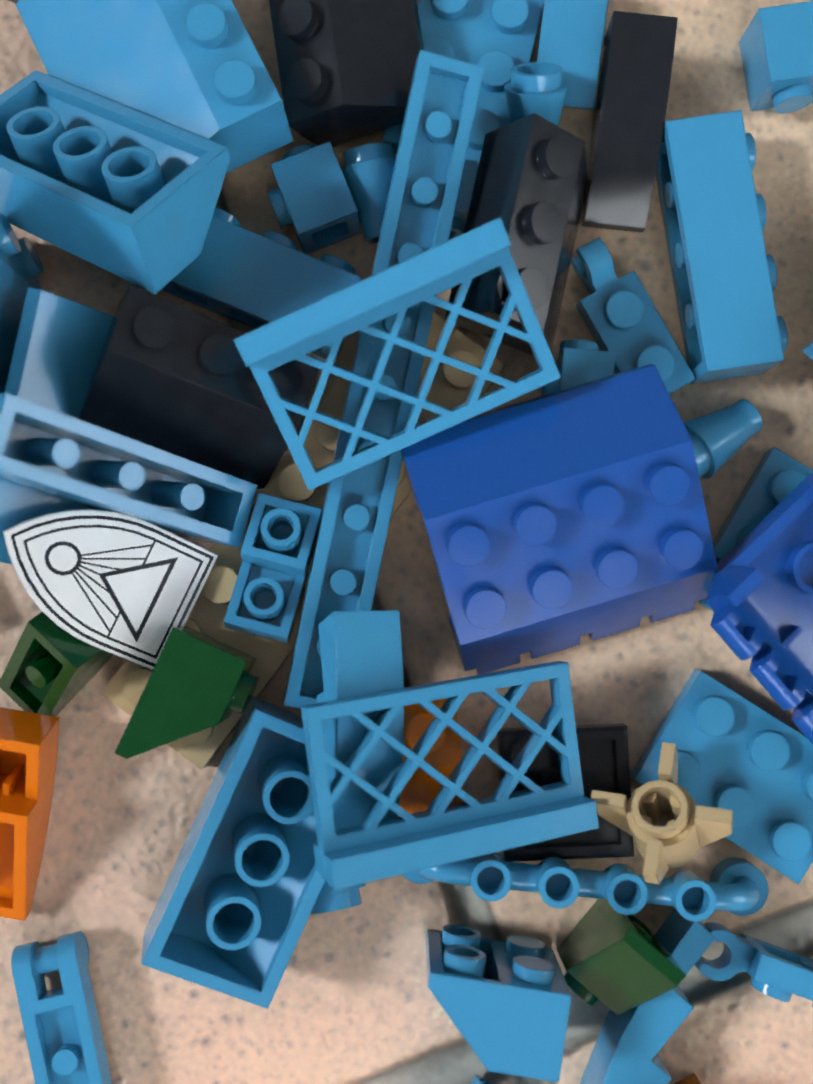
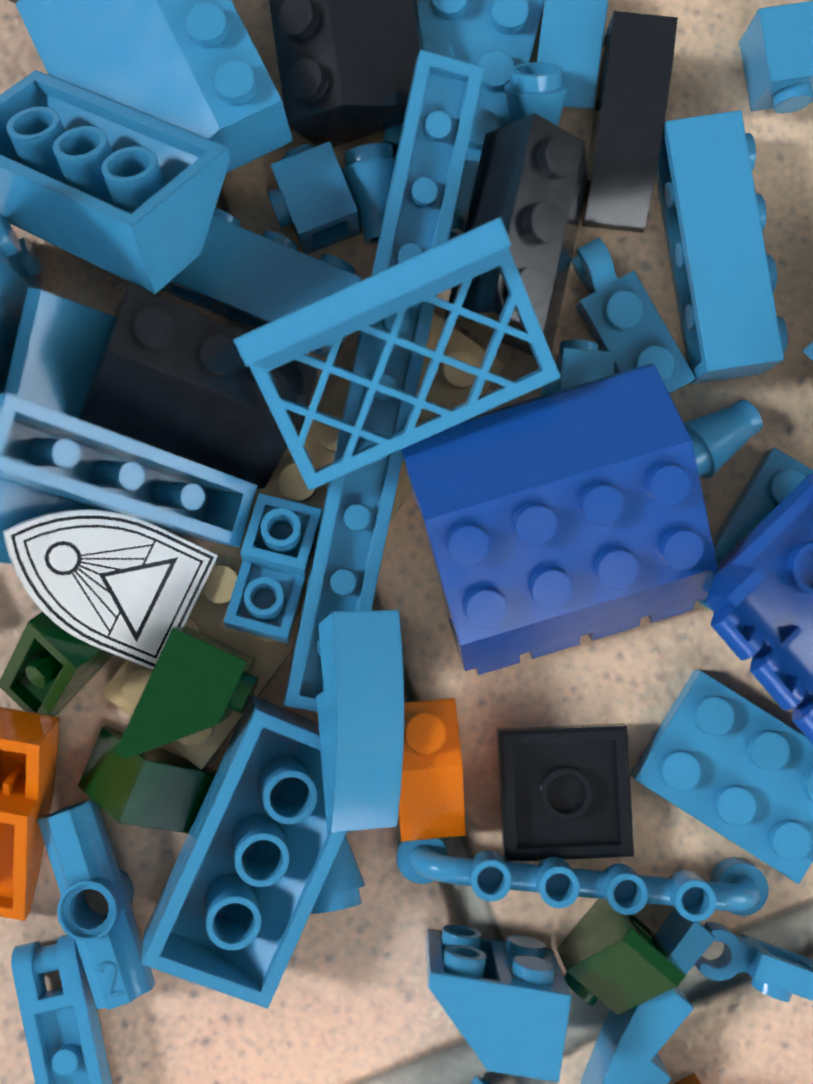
(109, 941): none -> dark azure piece
(147, 789): none -> dark green slope
(455, 831): dark azure fence -> none
(664, 819): tan brick -> none

